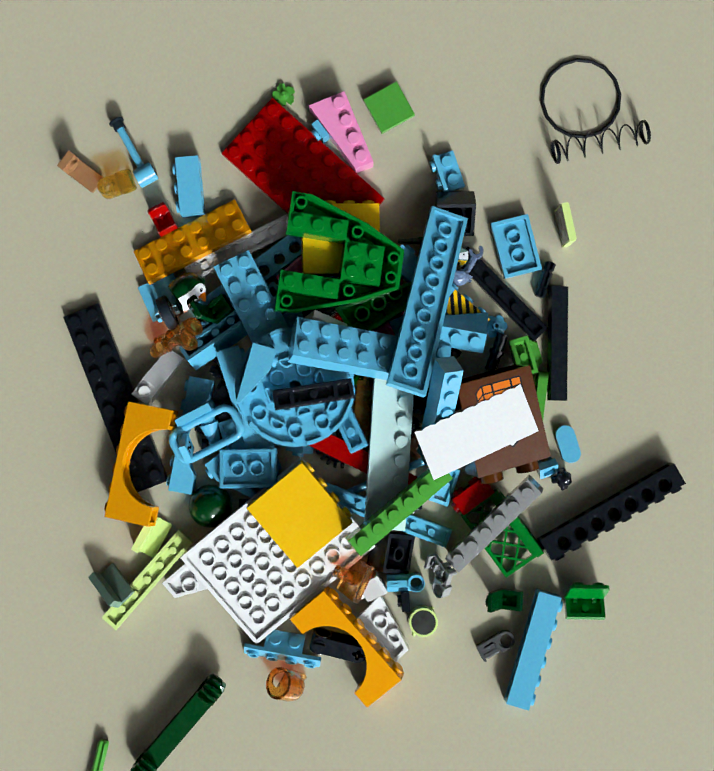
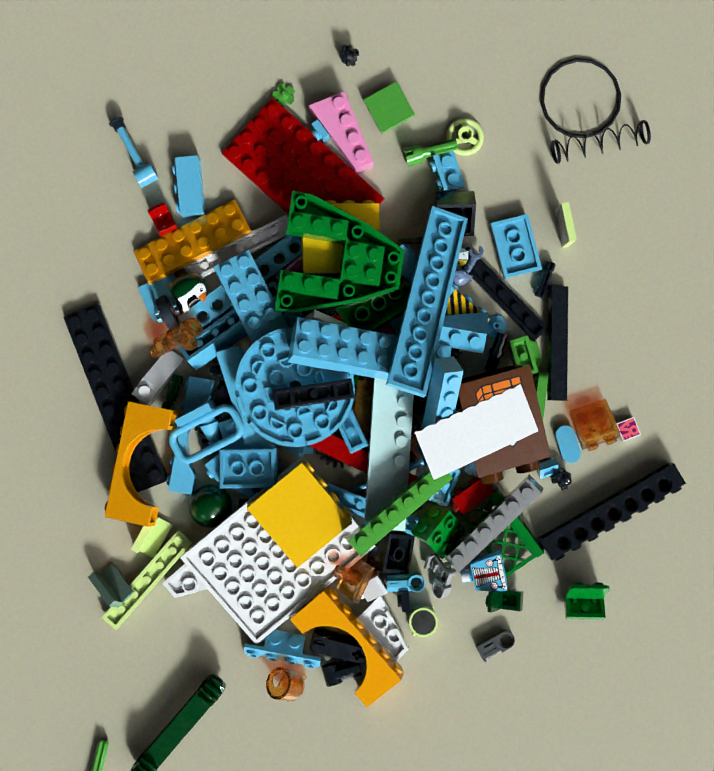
(79, 171): medium nougat bracket -> none
(119, 183): clear yellow piece -> none
(172, 392): none -> dark green axle
(186, 447): medium azure tile -> none
(214, 311): dark green bracket -> none
(258, 366): medium azure slope -> none
(336, 672): none -> black piece
(348, 55): none -> black plant
(416, 154): none -> bright green piece
(439, 529): none -> green bracket
(467, 130): none -> yellowish green piece
(487, 573): none -> torso
(532, 649): medium azure brick -> none
(594, 425): none -> clear orange plate
(628, 429): none -> tile

